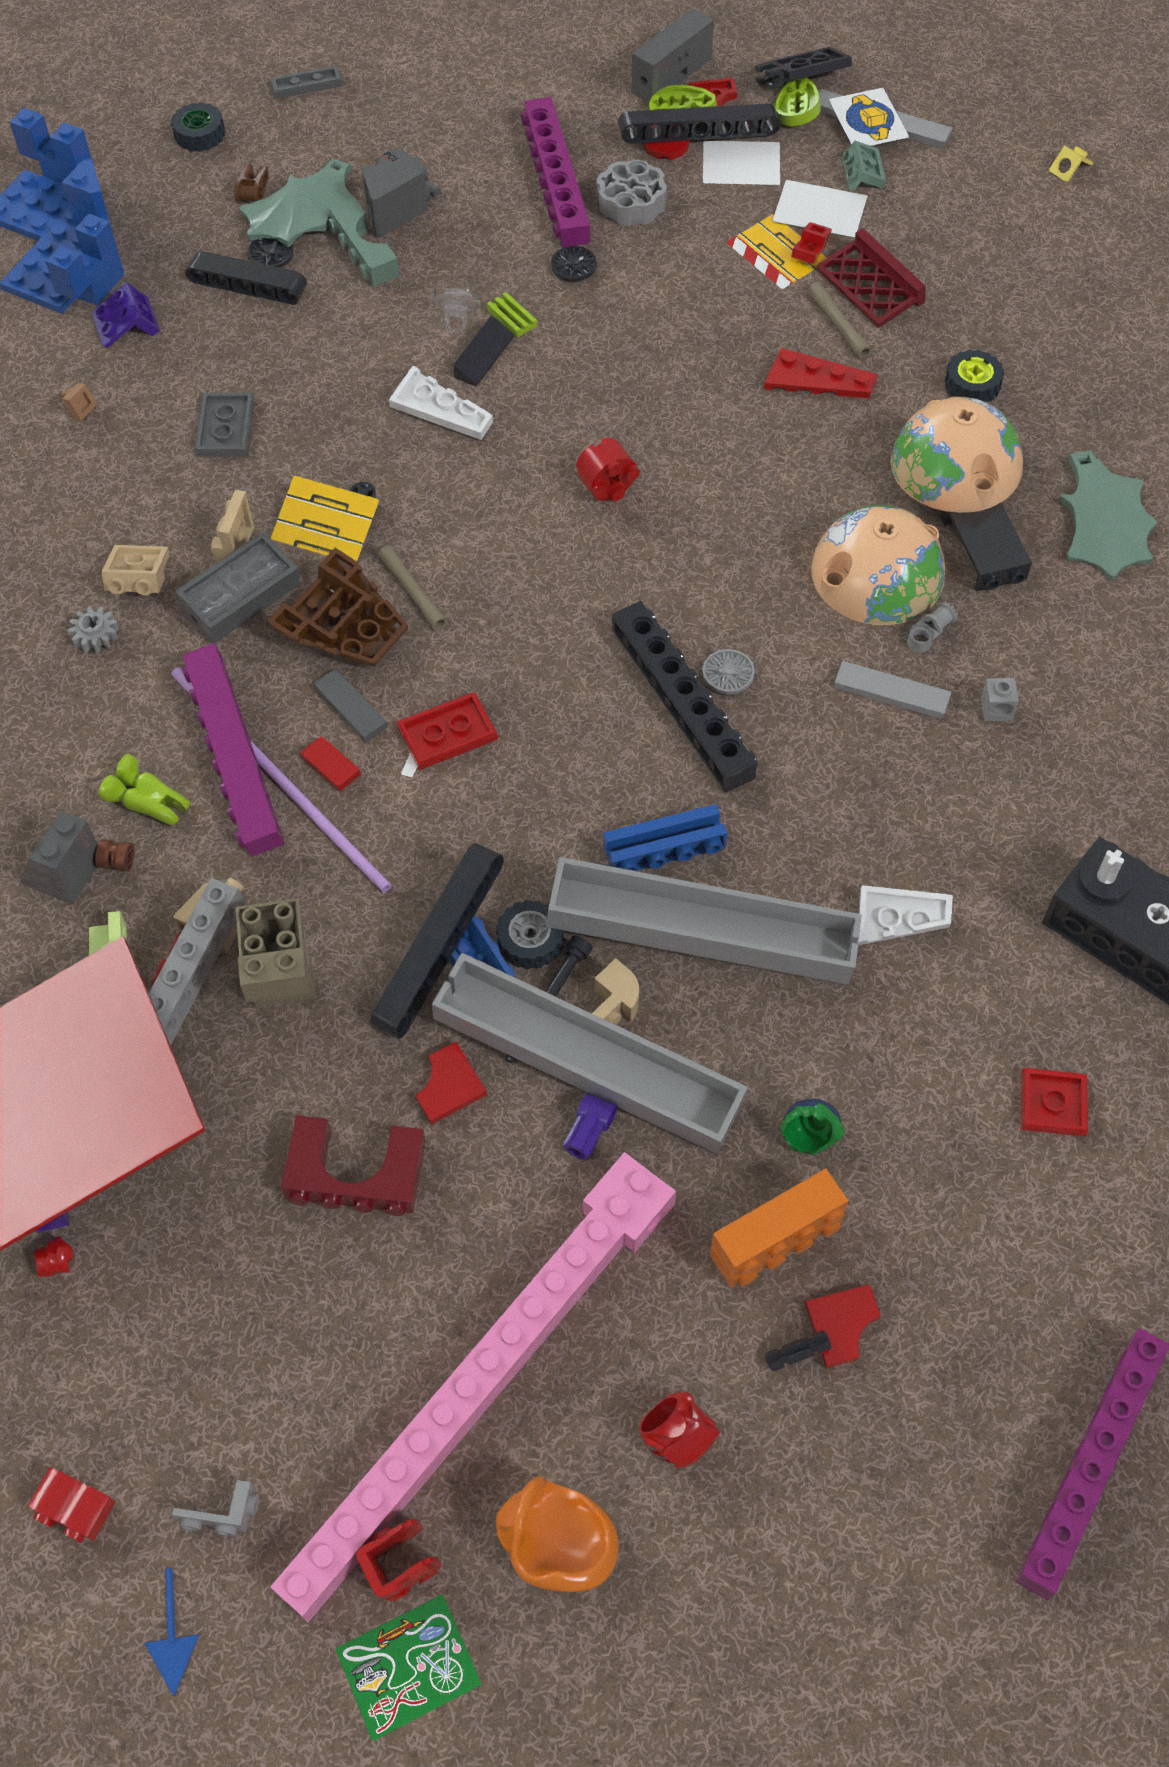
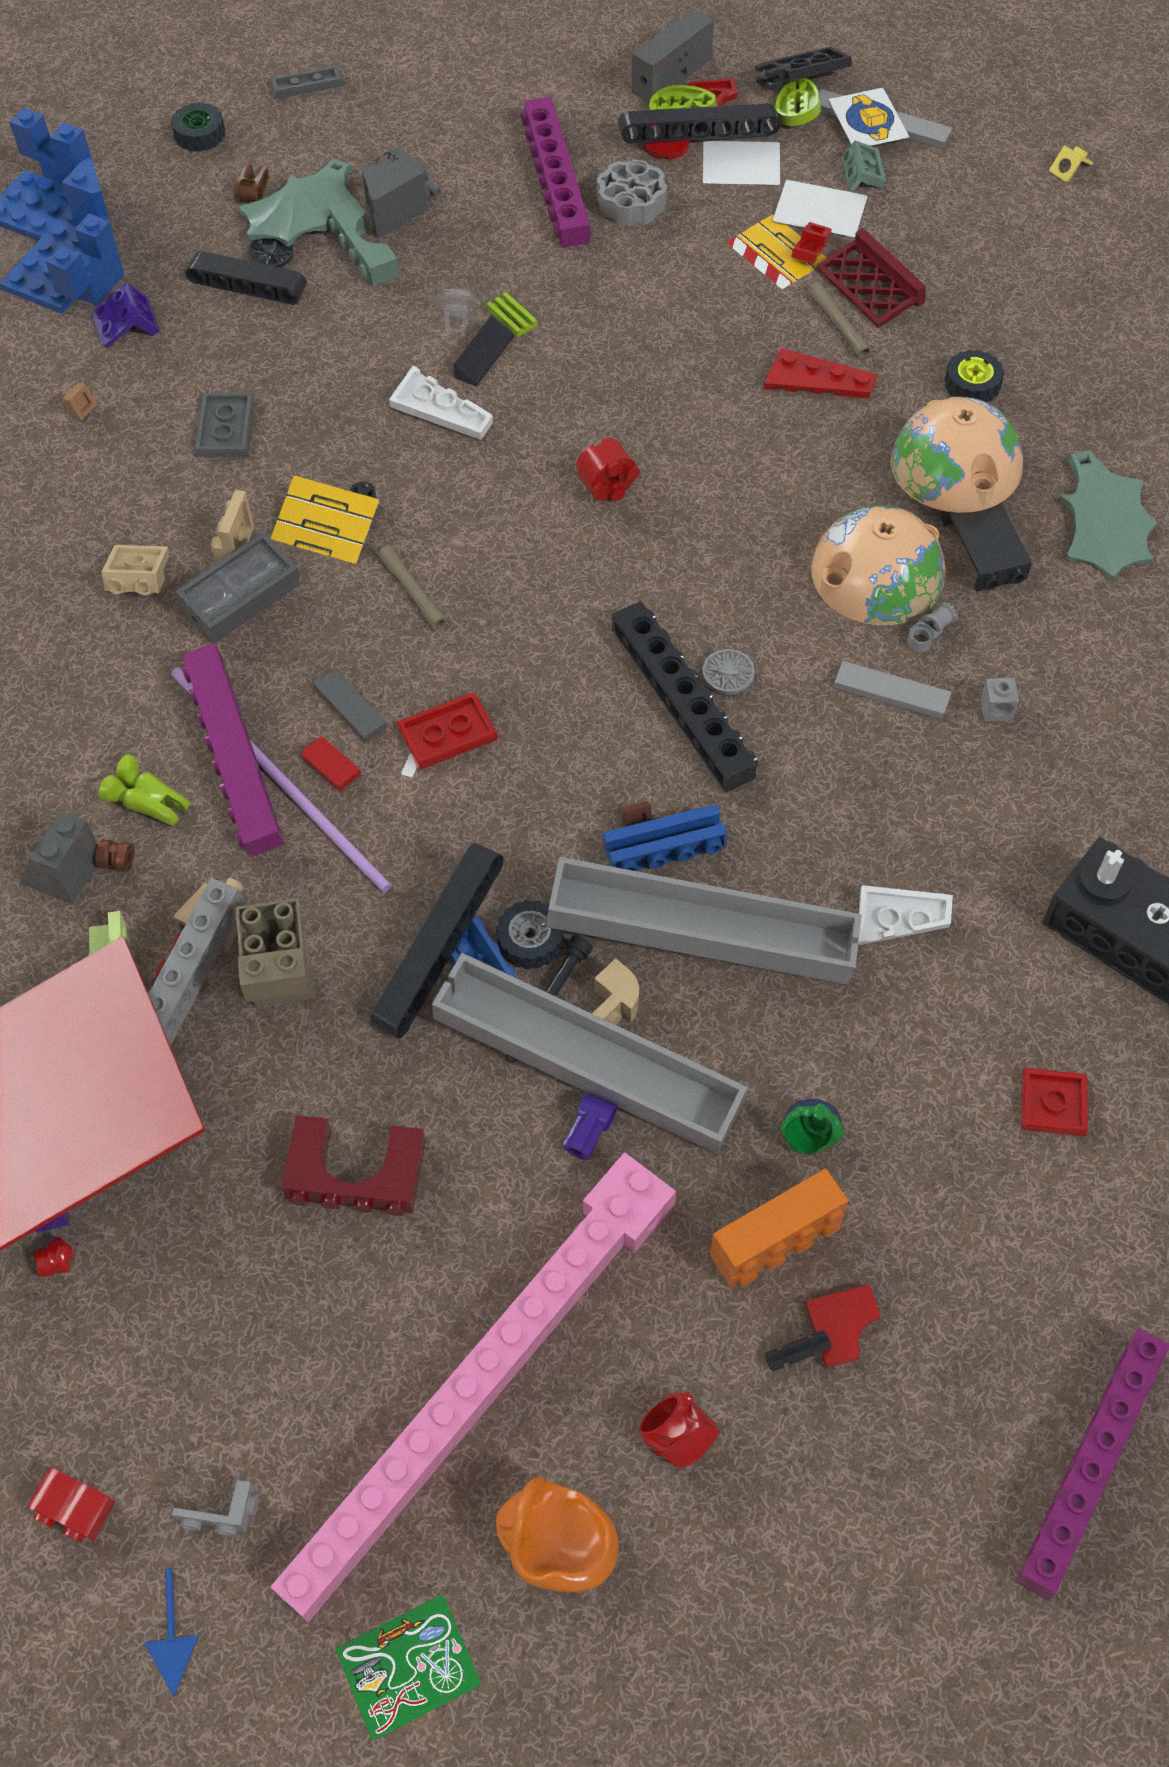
(93, 629): light grey gear -> none
(341, 614): reddish brown wedge -> none
(382, 1543): red piece -> none
(451, 1084): red tile -> none
(573, 263): black wheel -> none
(636, 814): none -> copper tile

